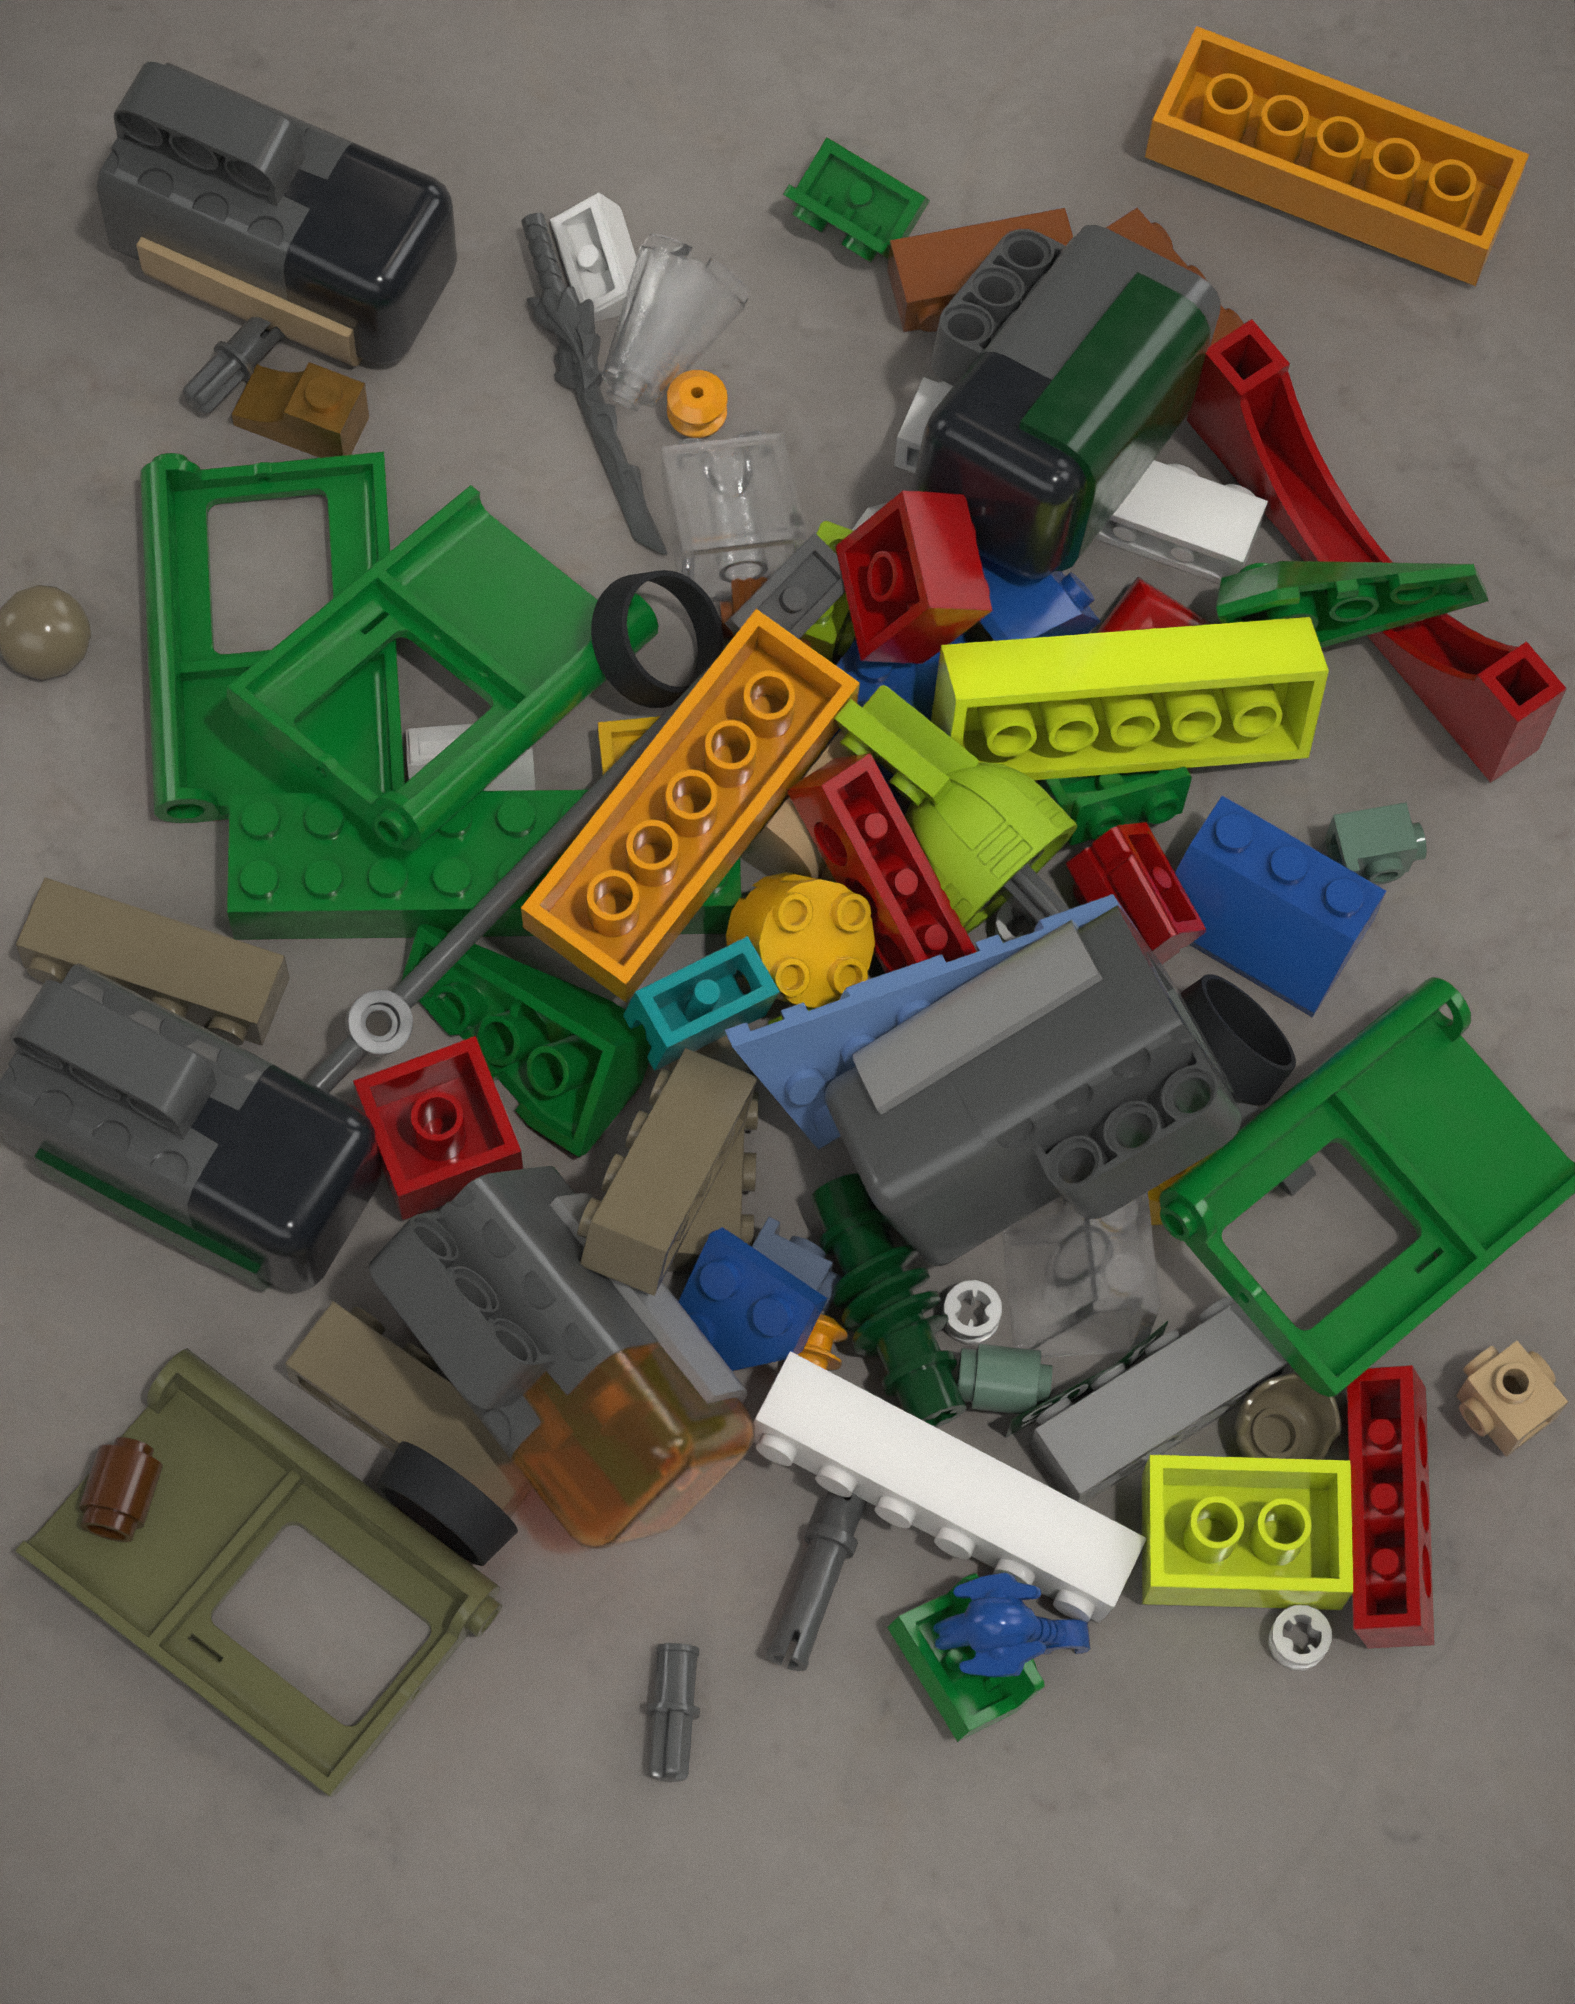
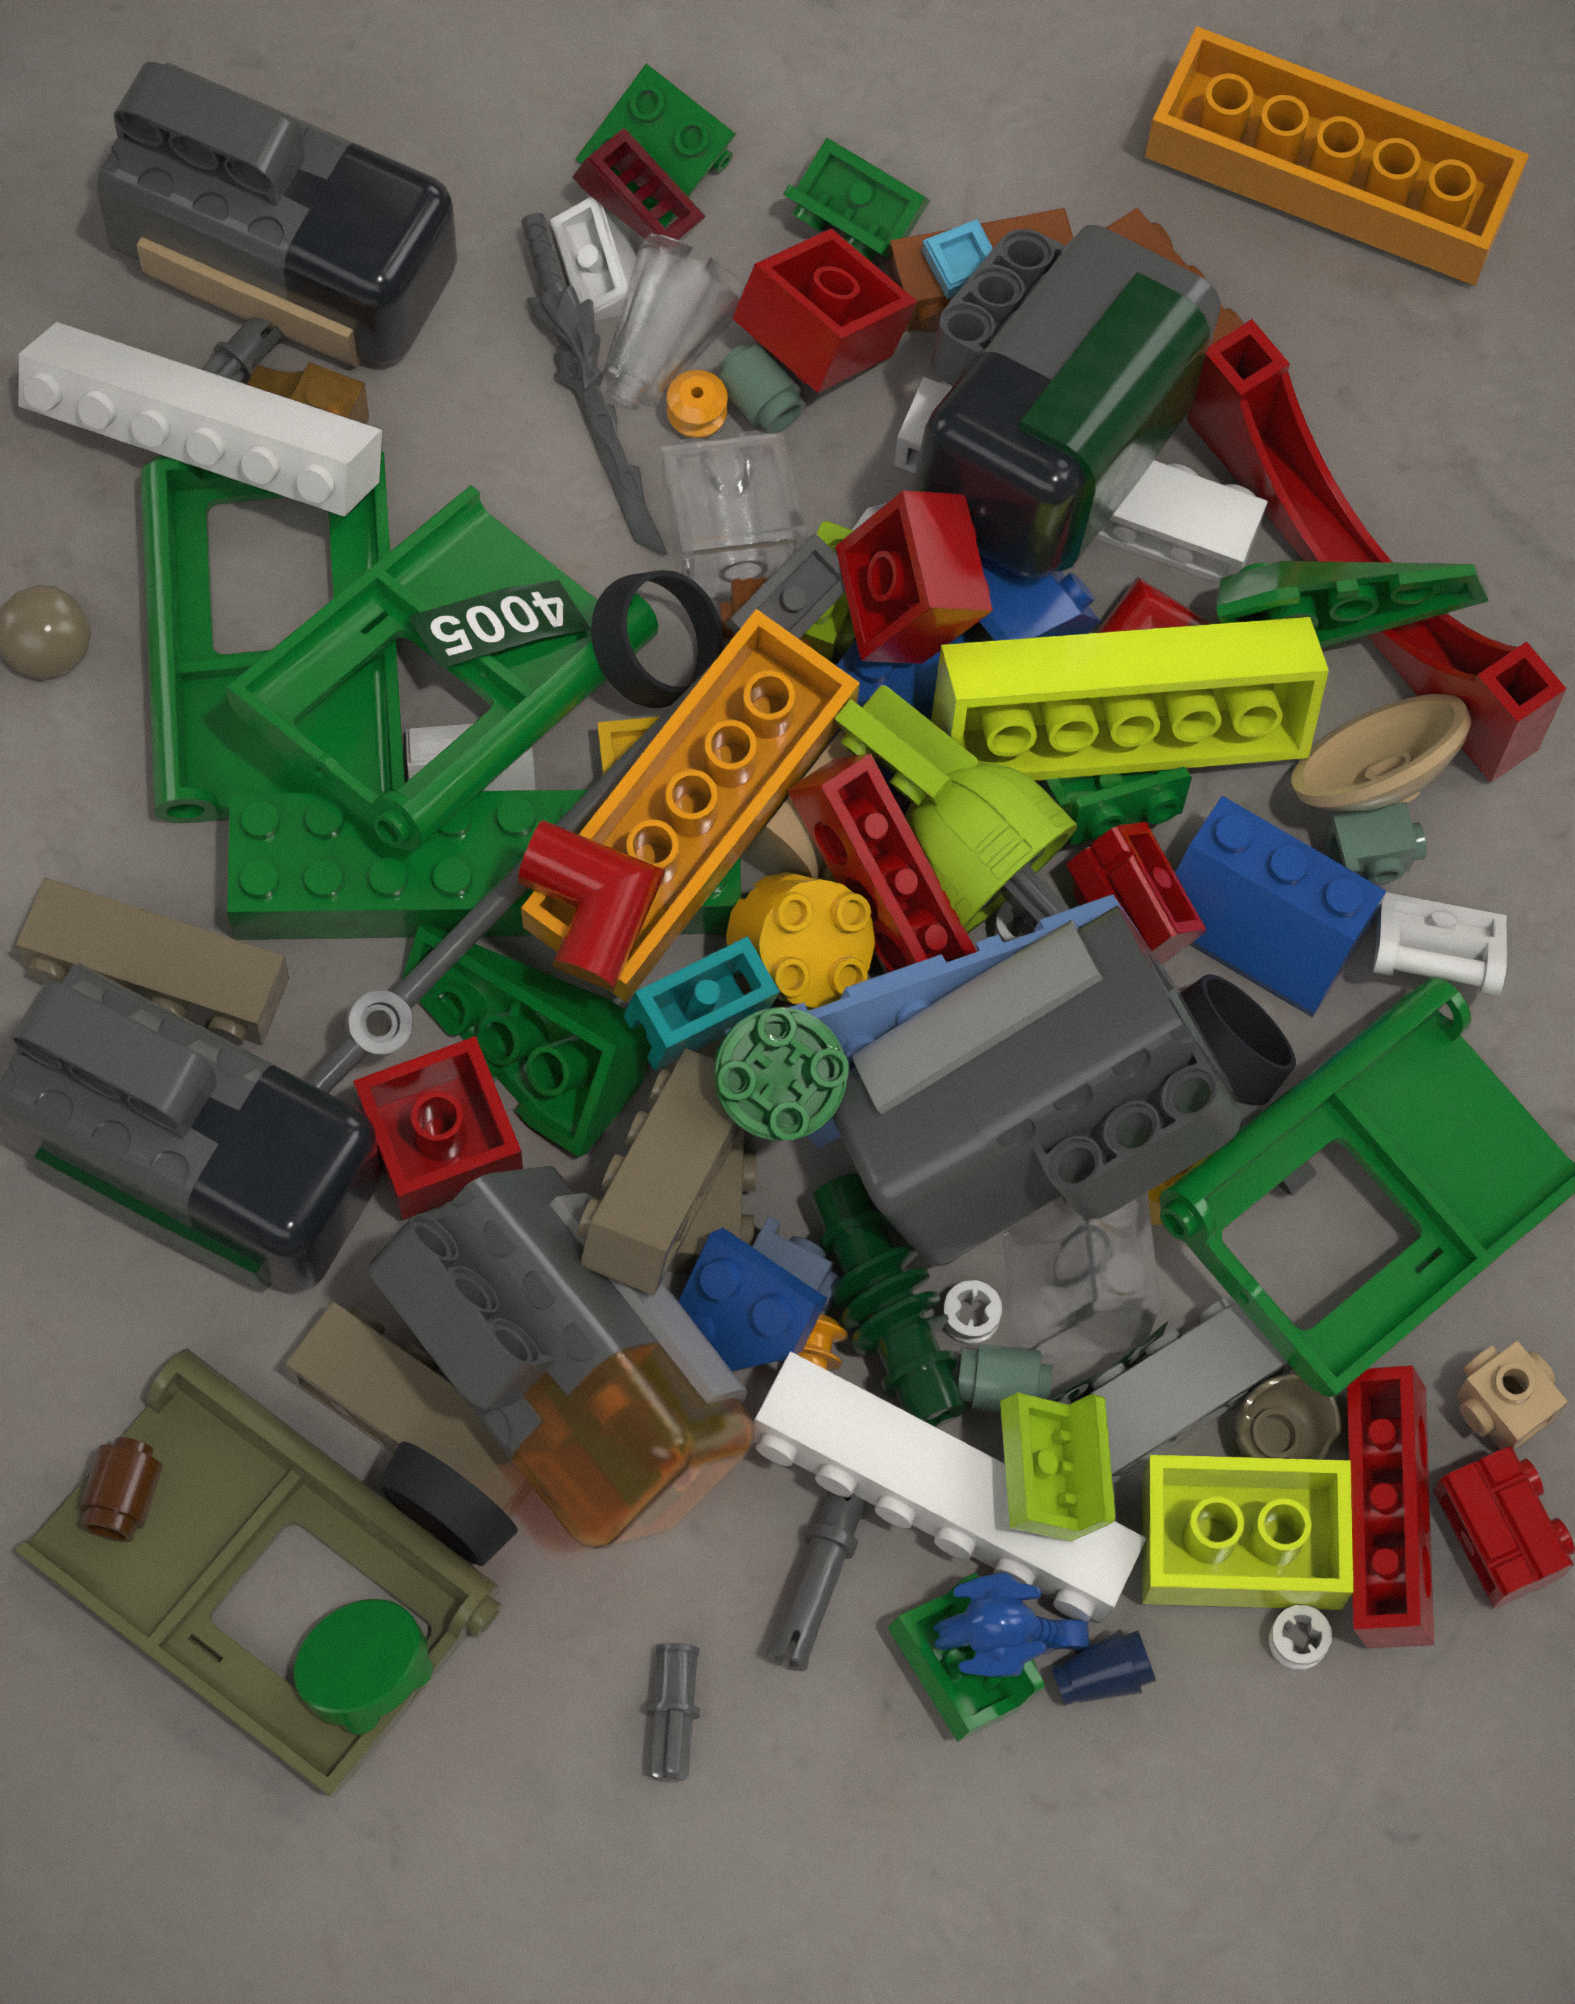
(200, 418): none -> white brick
(361, 1663): none -> green tile
(497, 621): none -> dark green sticker
(609, 897): none -> red brick
(637, 166): none -> dark red slope
(670, 129): none -> green hinge
(761, 388): none -> sand green brick
(780, 1073): none -> green tile
(824, 310): none -> red brick
(956, 255): none -> medium azure tile
(1057, 1465): none -> lime bracket
(1105, 1670): none -> dark blue cone
(1383, 755): none -> tan dish
(1441, 942): none -> white plate
(1505, 1526): none -> red brick

